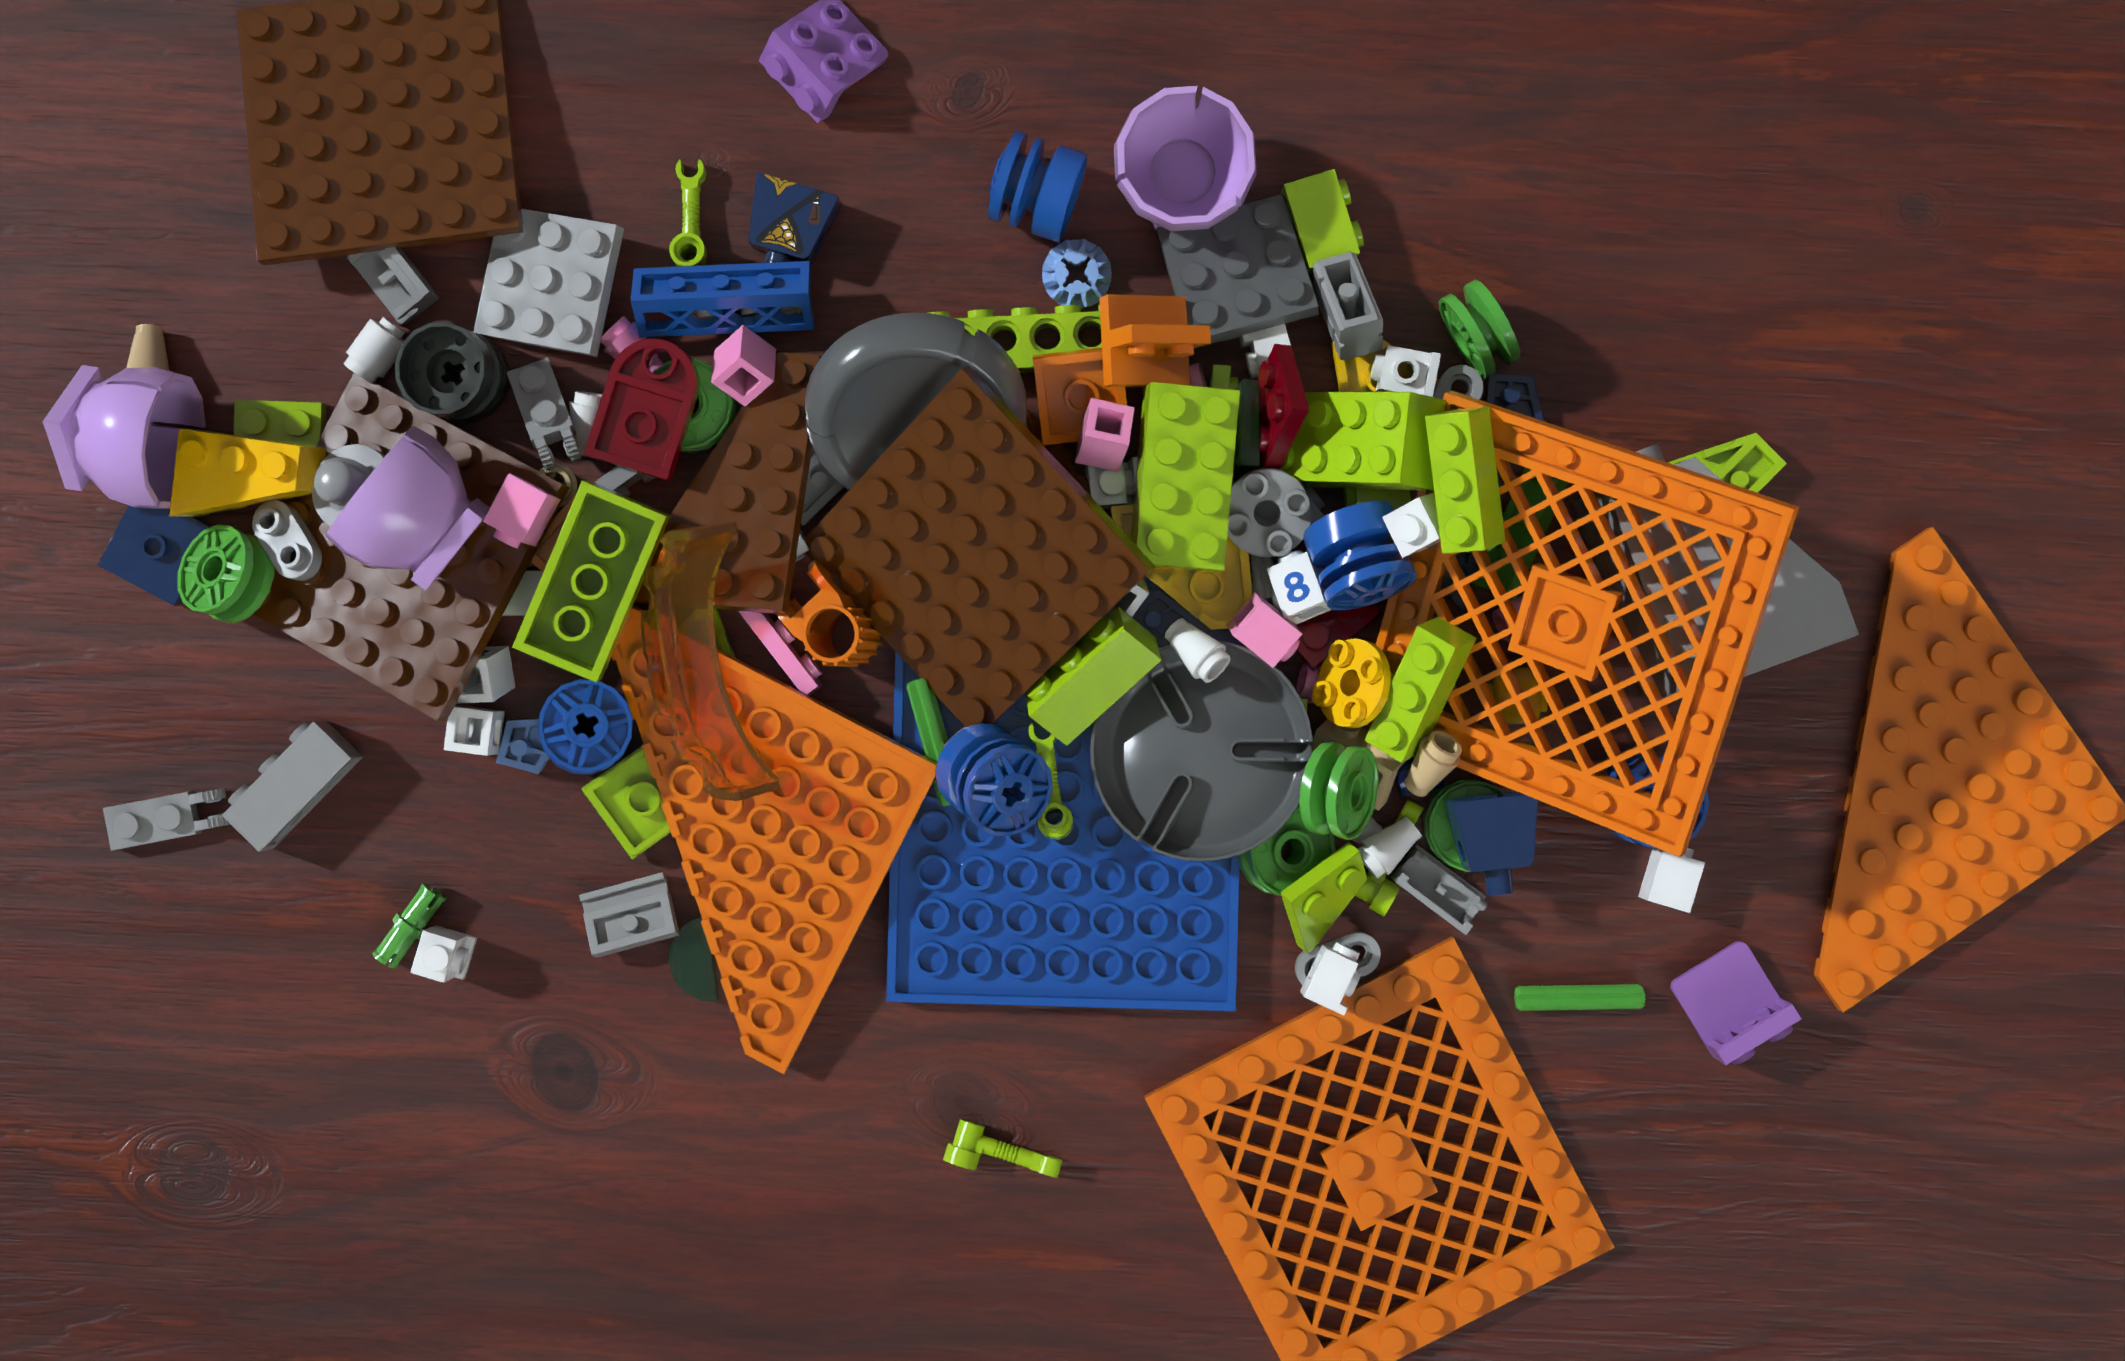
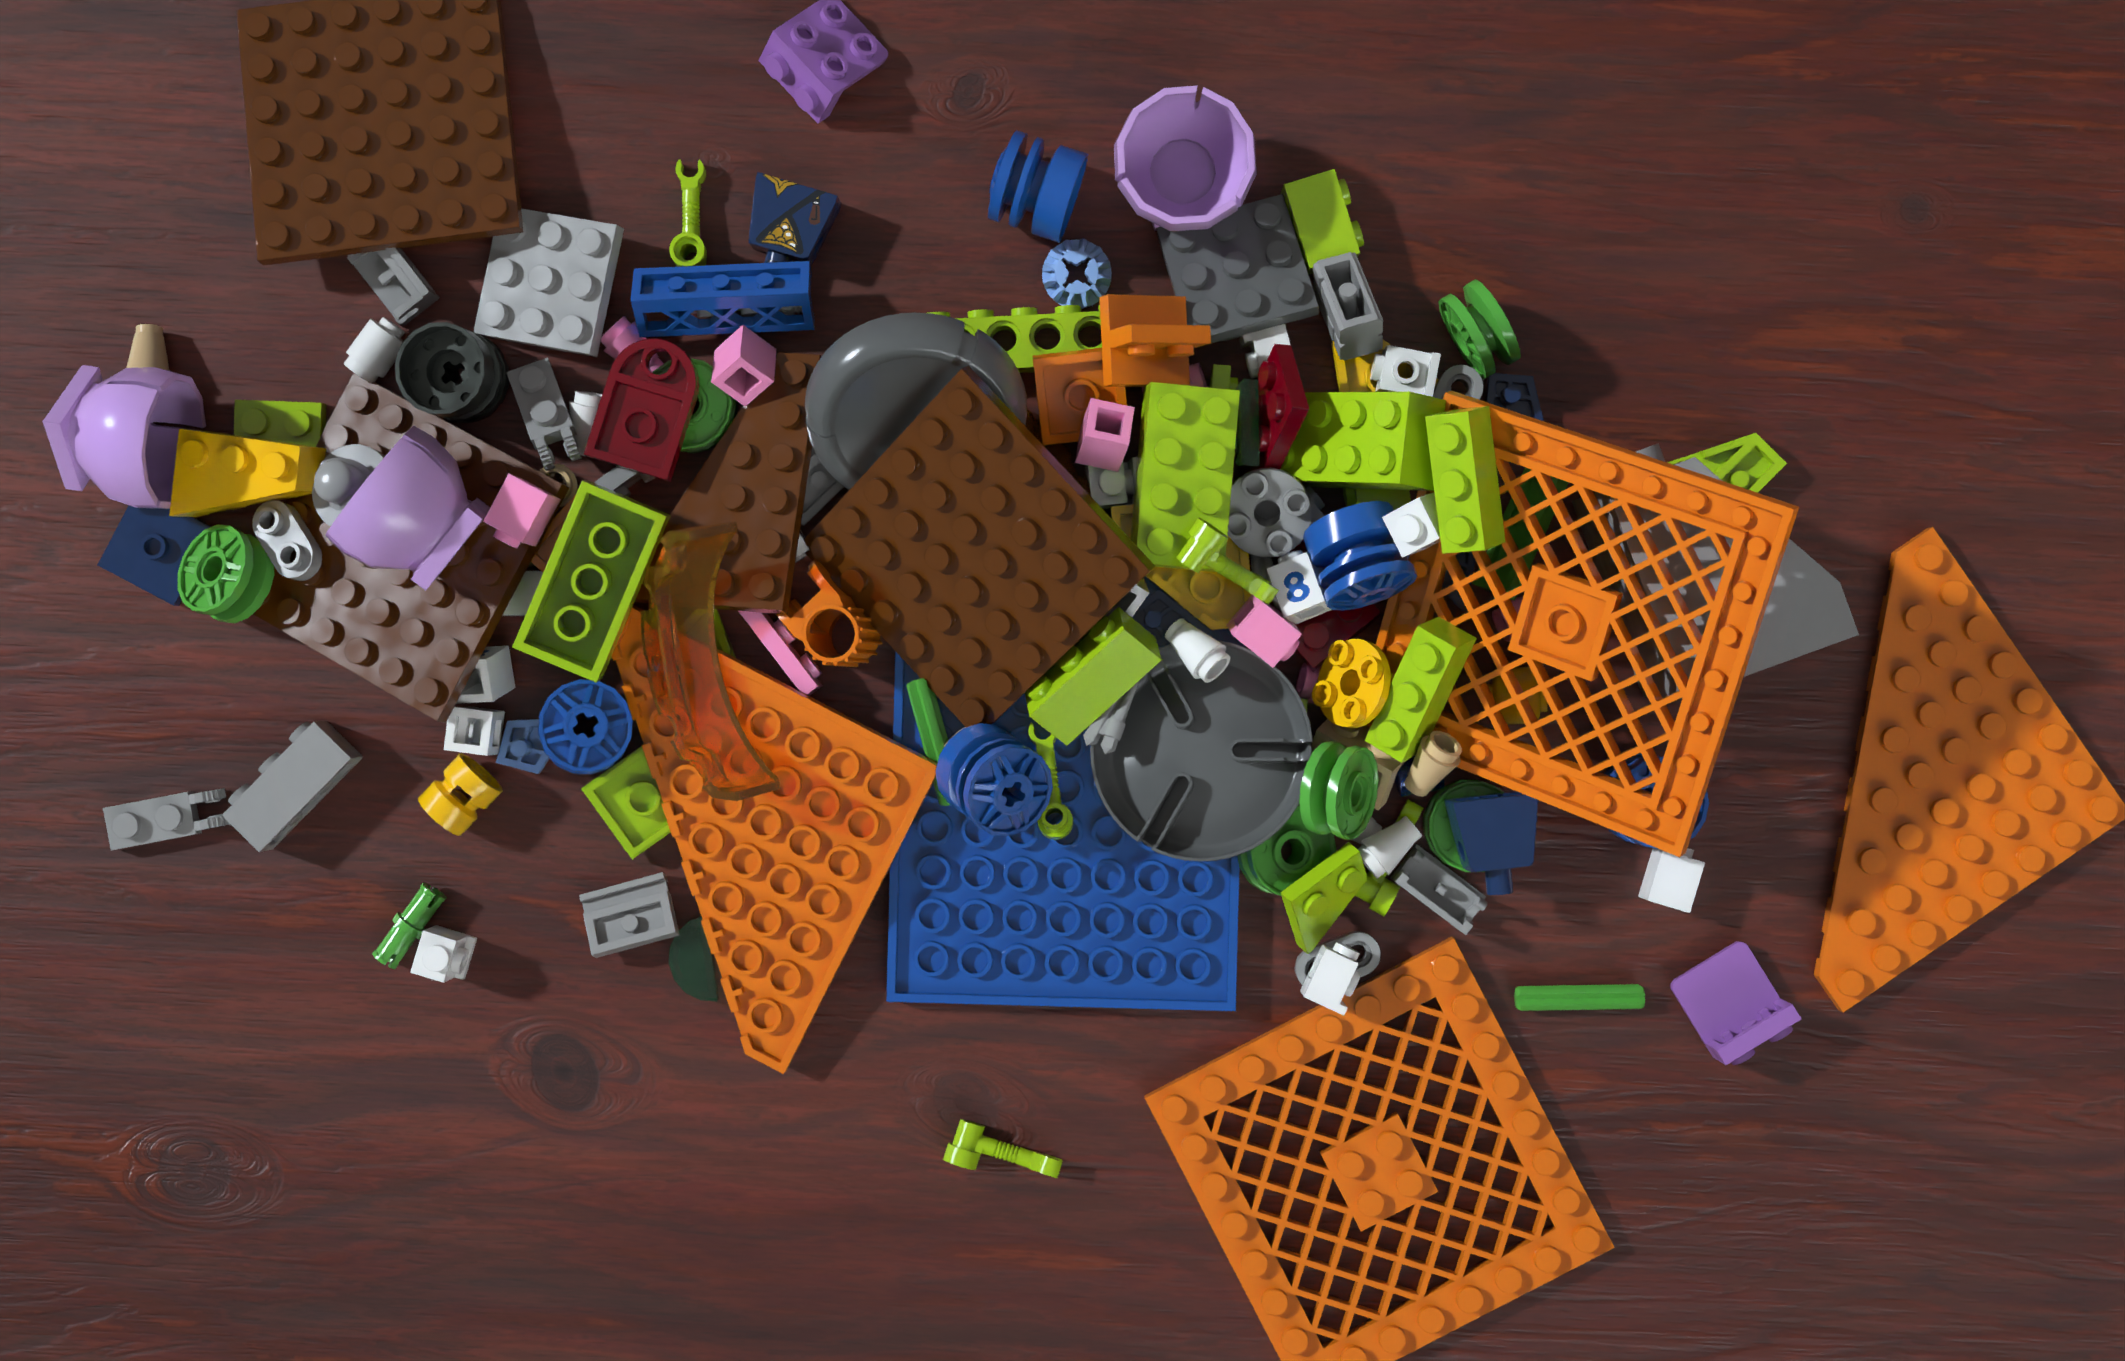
(449, 805): none -> yellow wheel
(1110, 723): none -> light grey piece
(1204, 549): none -> lime brick

